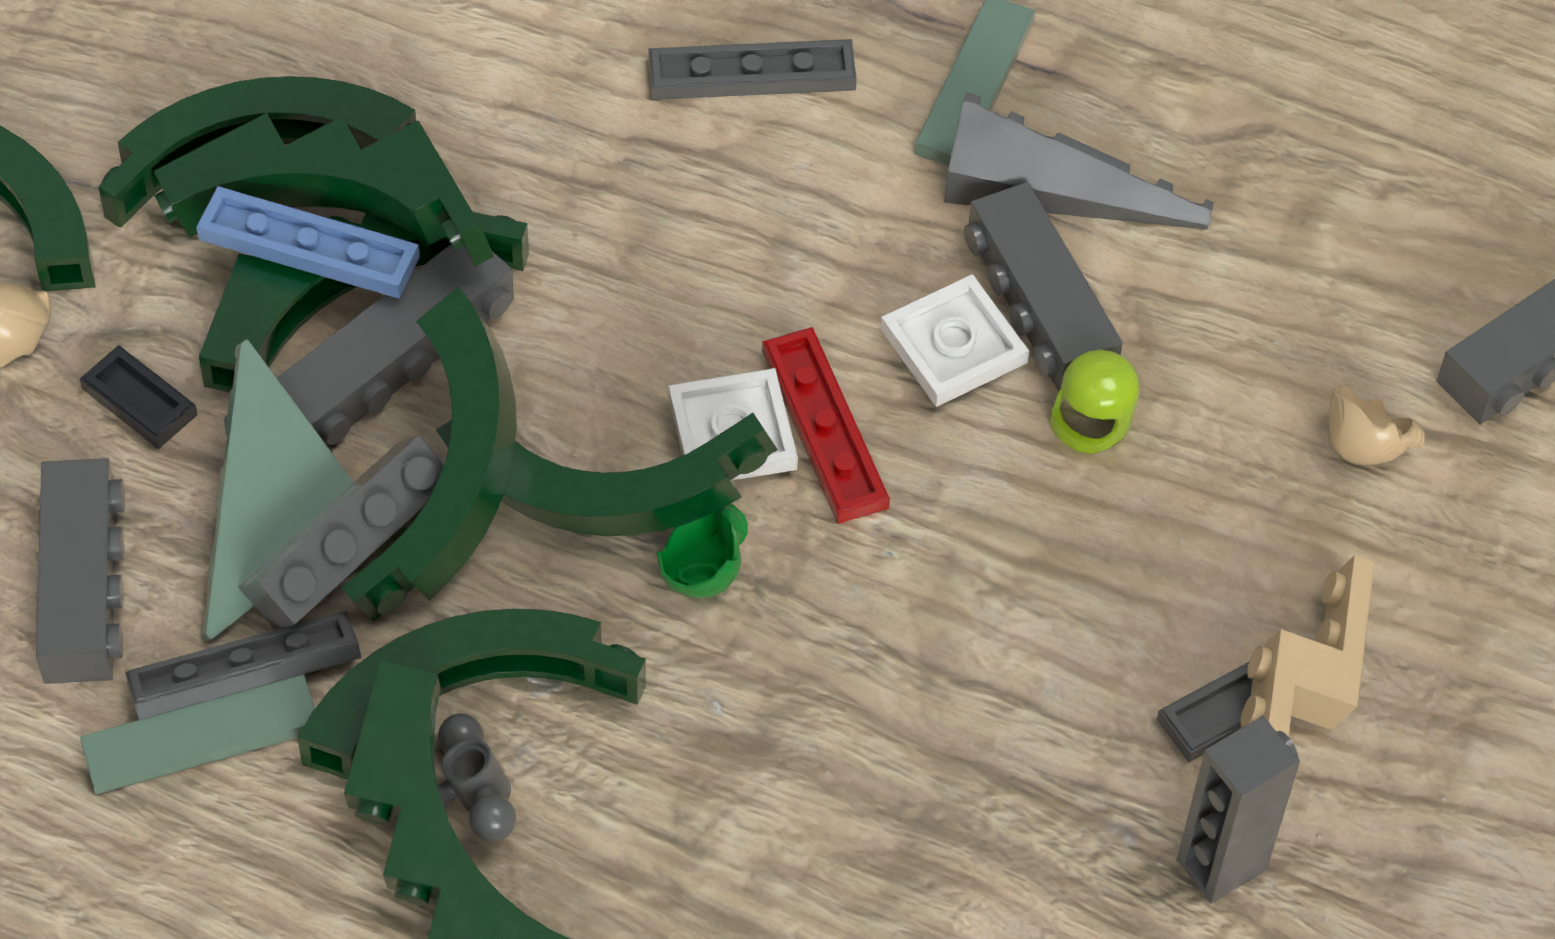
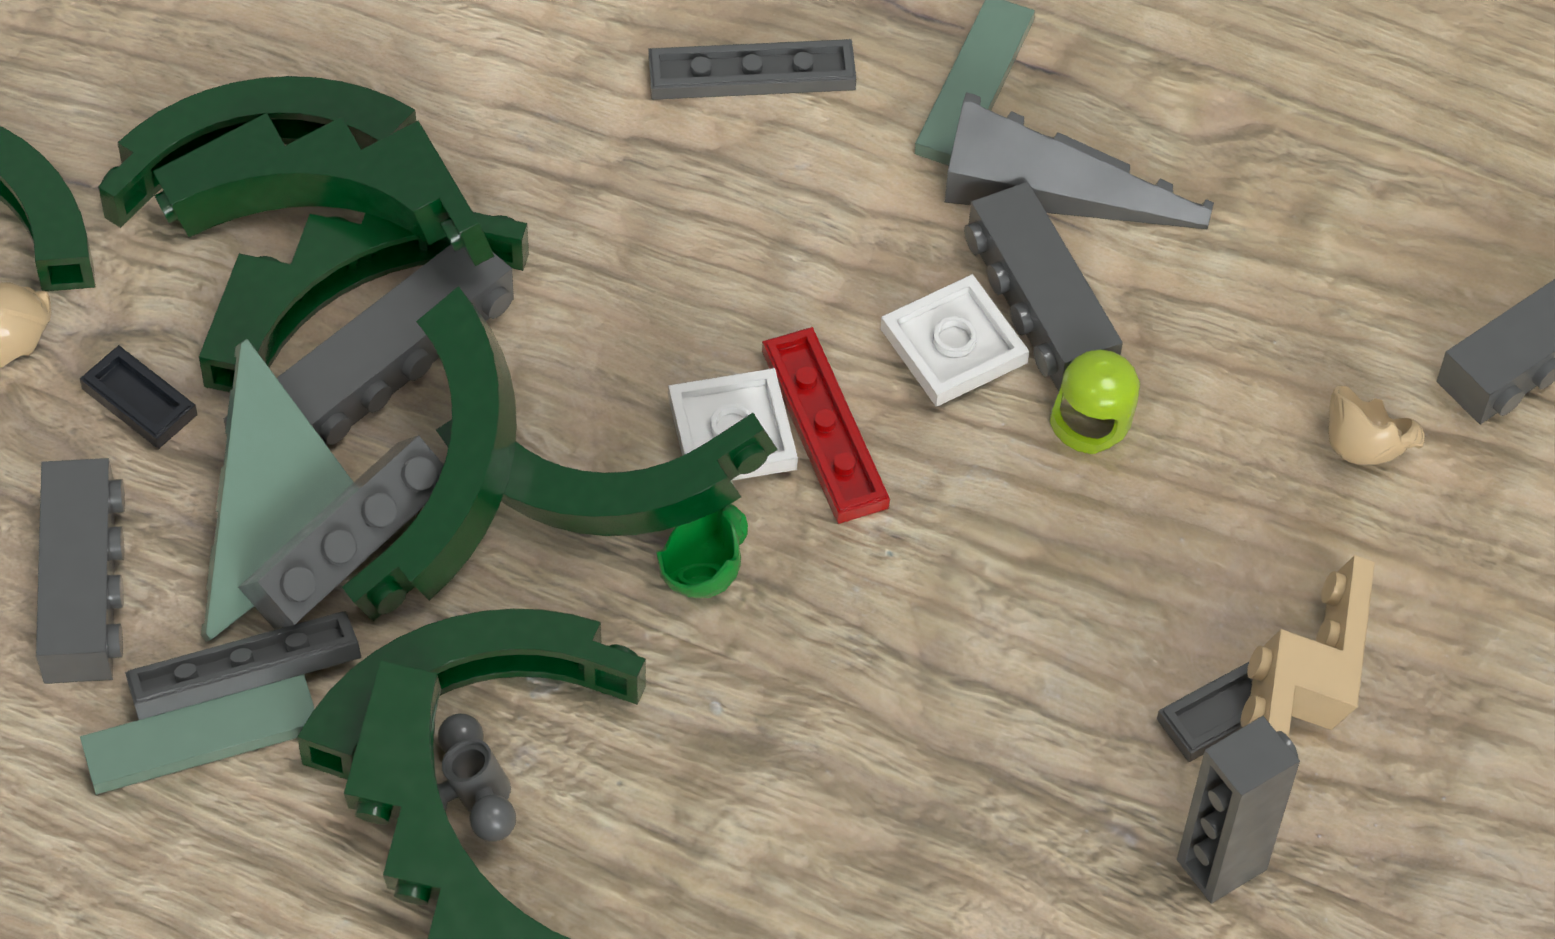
(308, 242): medium blue plate -> none

